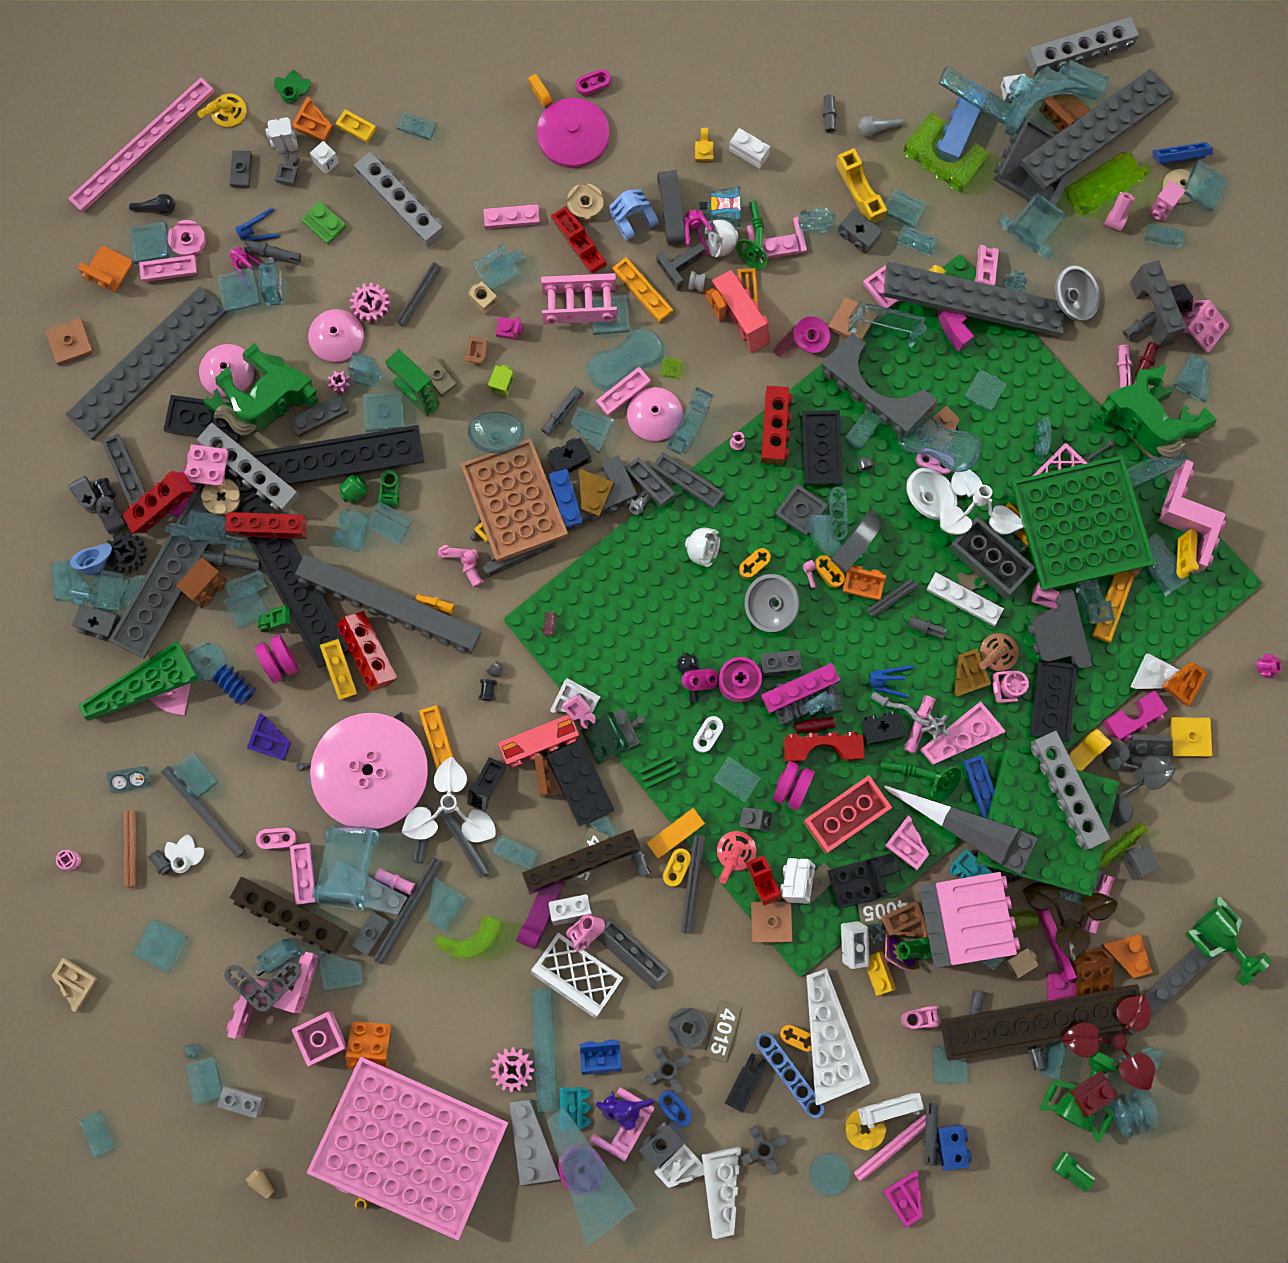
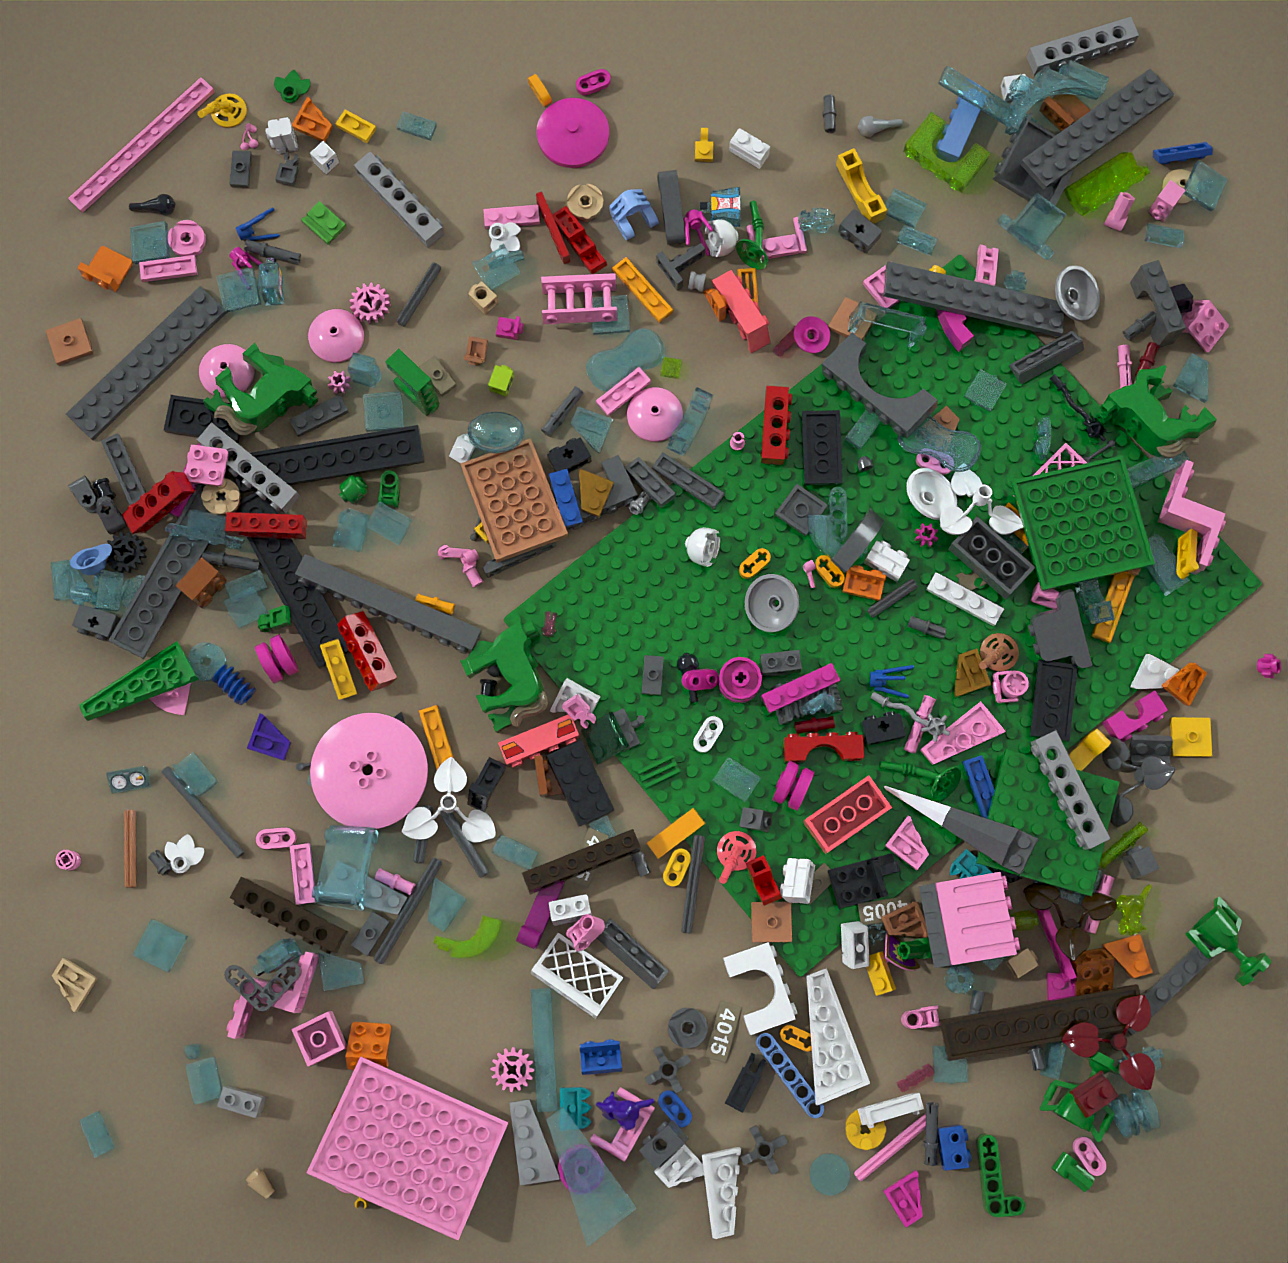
(252, 143): none -> bright pink piece
(462, 449): none -> white bracket
(507, 236): none -> white plate
(518, 667): none -> green piece
(552, 227): none -> red tile
(652, 675): none -> dark grey plate
(780, 1008): none -> white arch
(887, 560): none -> white brick
(915, 1077): none -> clear pink axle
(928, 530): none -> dark pink gear
(952, 979): none -> clear light blue brick
(994, 1174): none -> green beam
(1047, 357): none -> dark grey slope
(1089, 1155): none -> bright pink plate
(1094, 428): none -> black piece
(1132, 909): none -> clear neon green animal

